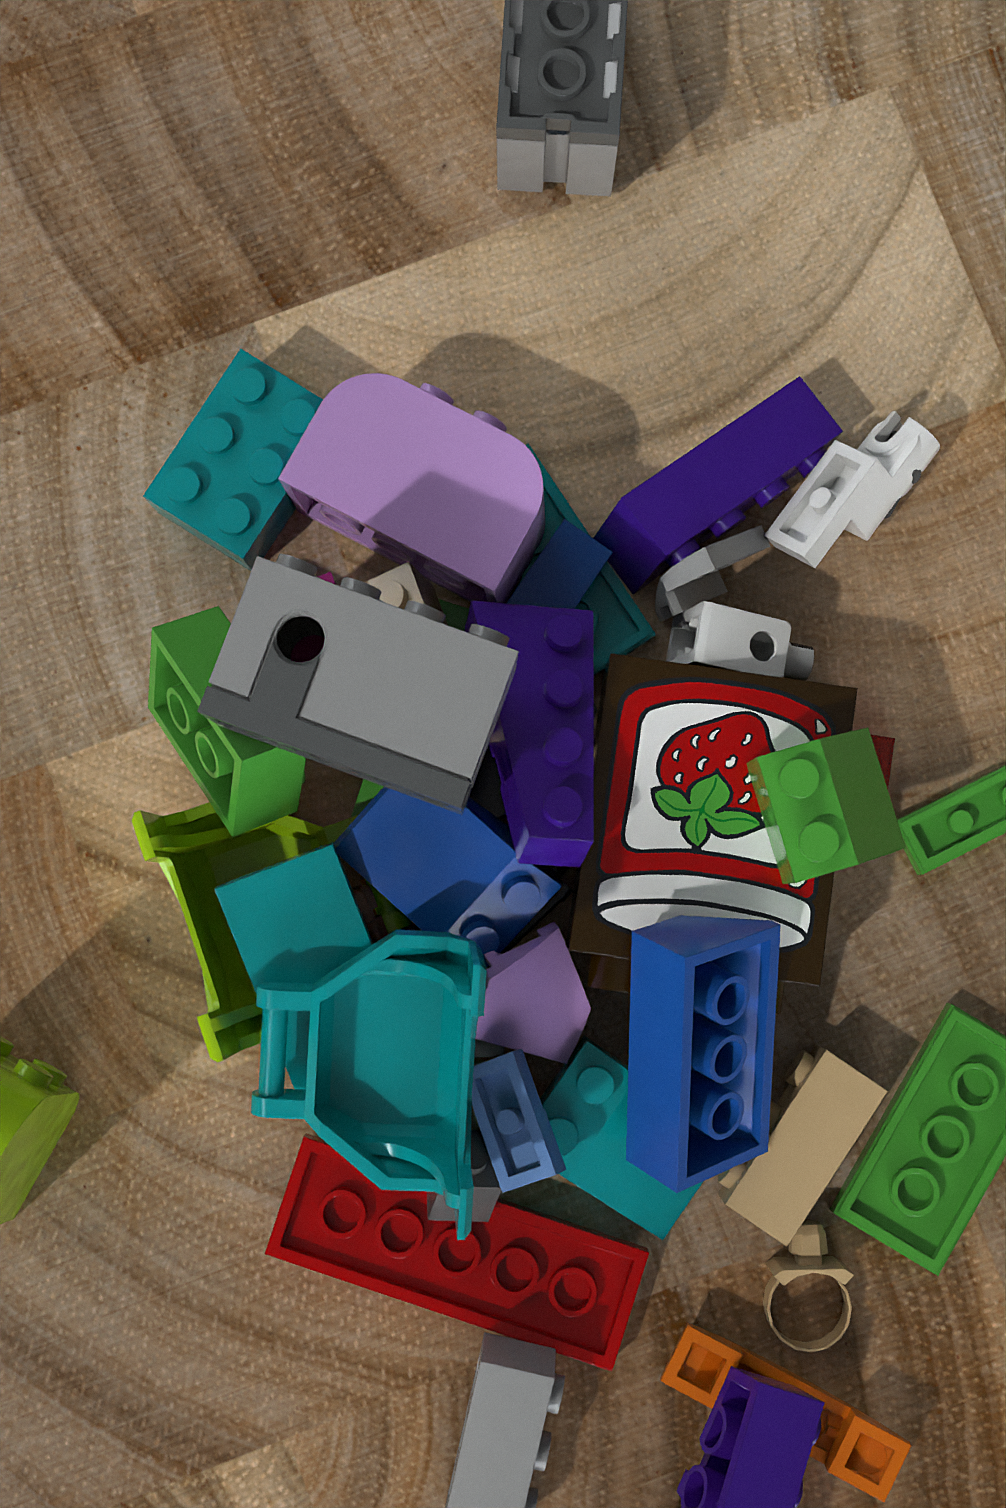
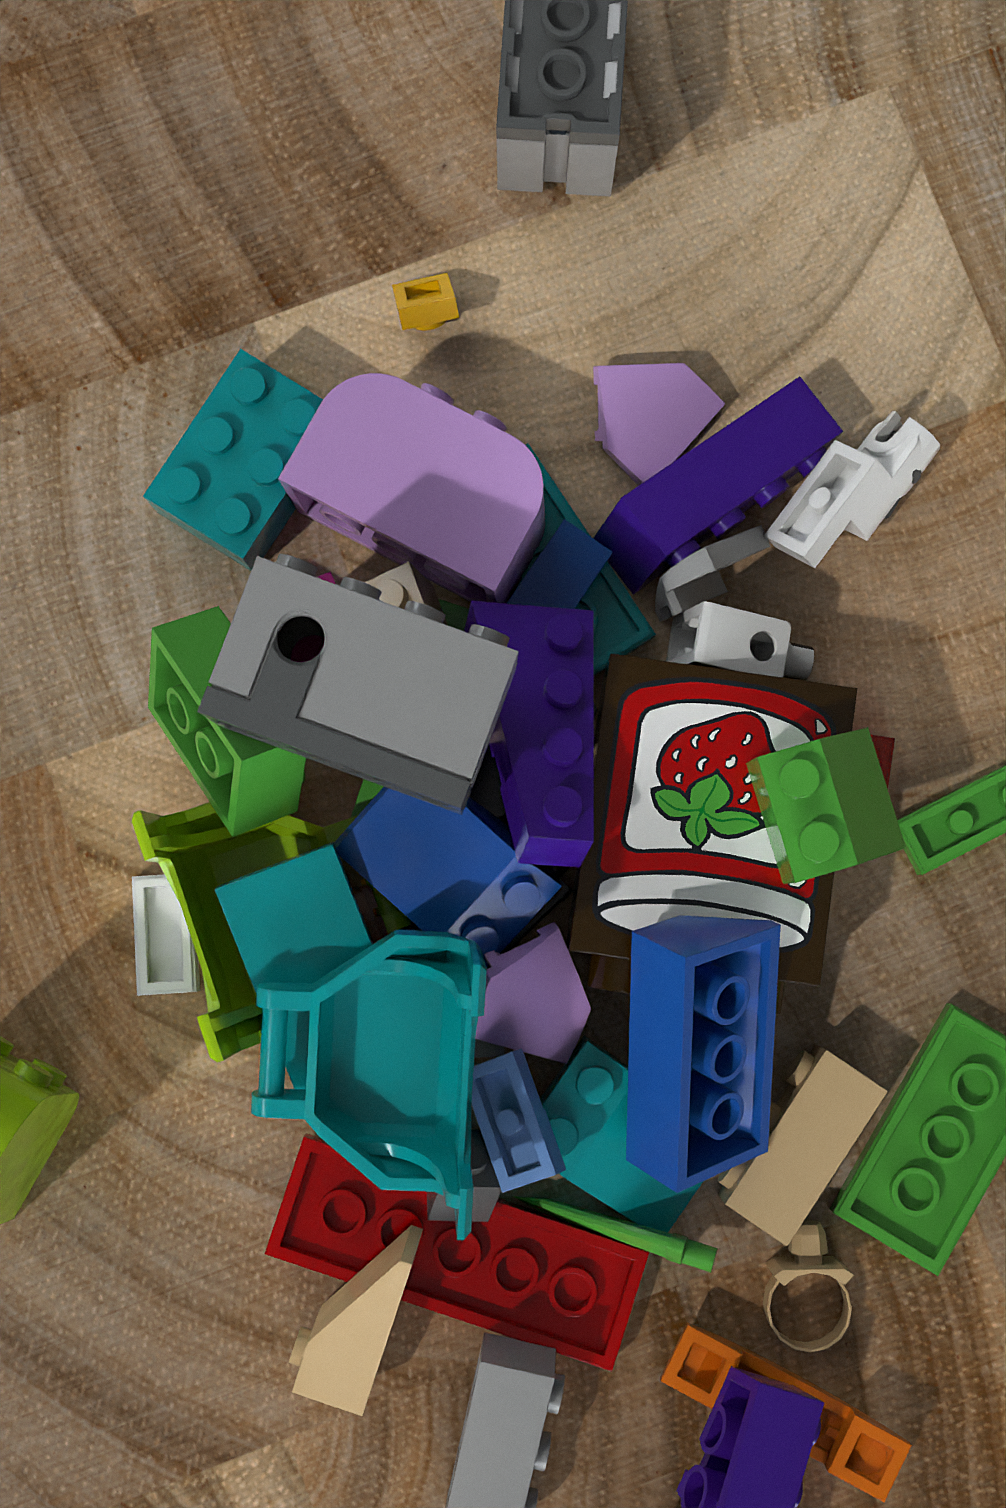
(162, 939): none -> white tile
(352, 1329): none -> tan slope
(425, 302): none -> yellow plate
(650, 414): none -> lavender slope
(673, 1246): none -> bright green bar

